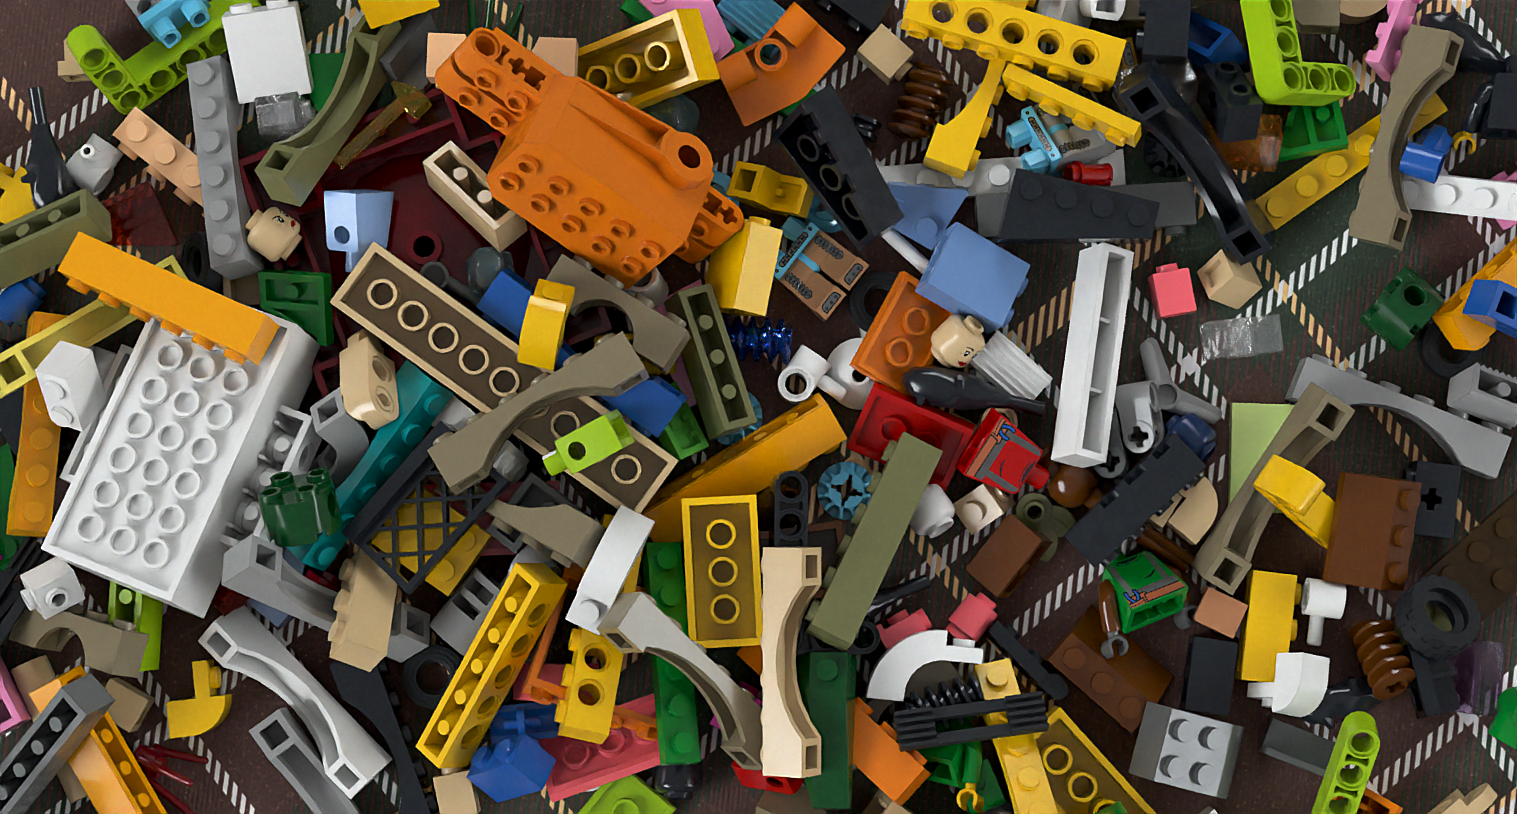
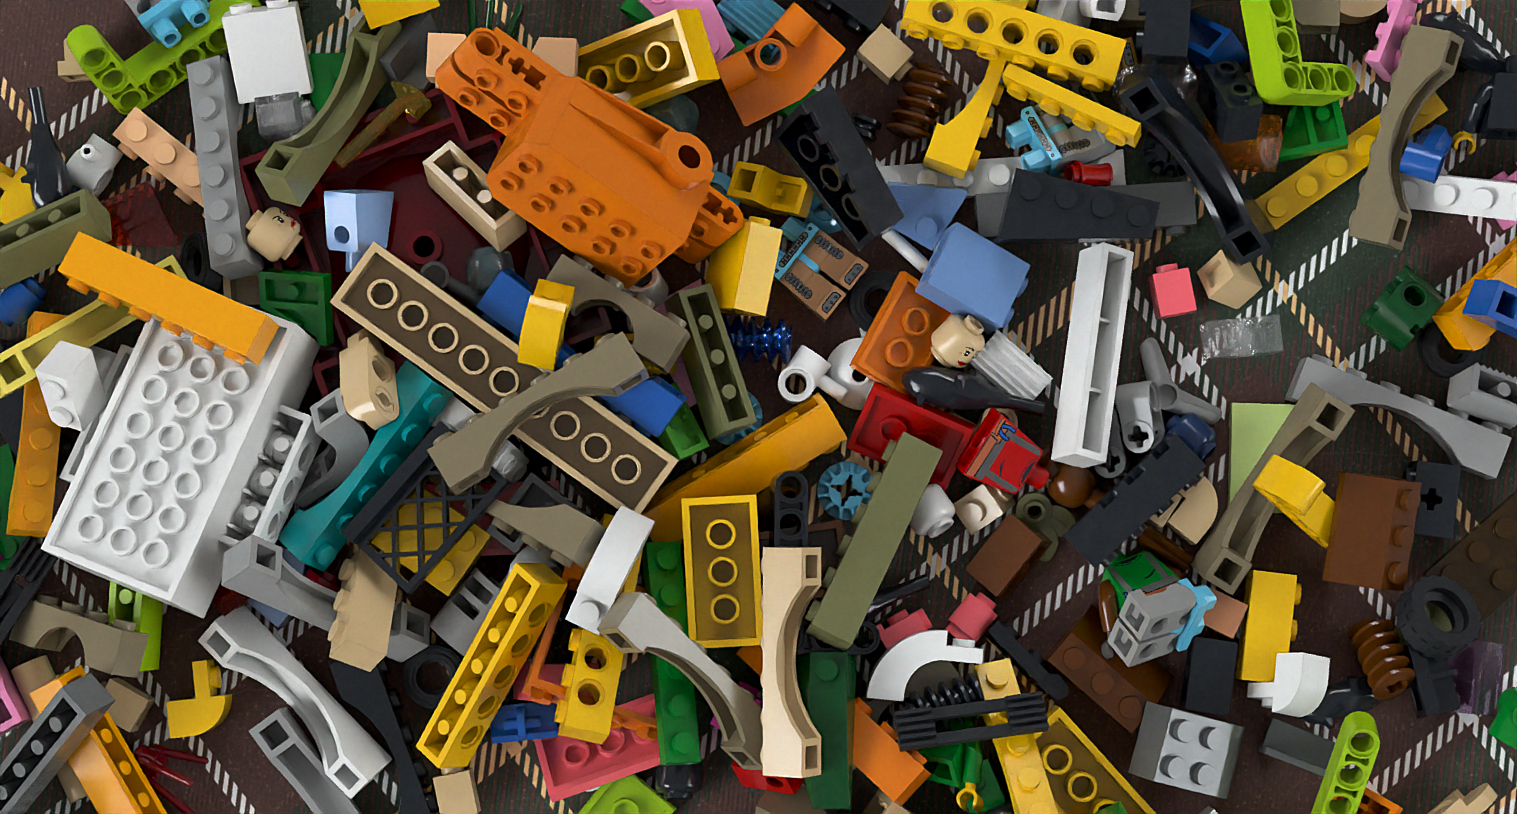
(51, 588): white brick -> none
(299, 507): dark green brick -> none
(511, 768): blue brick -> none
(599, 438): lime torso -> none
(1160, 621): none -> light grey hips
(1319, 601): white piece -> none

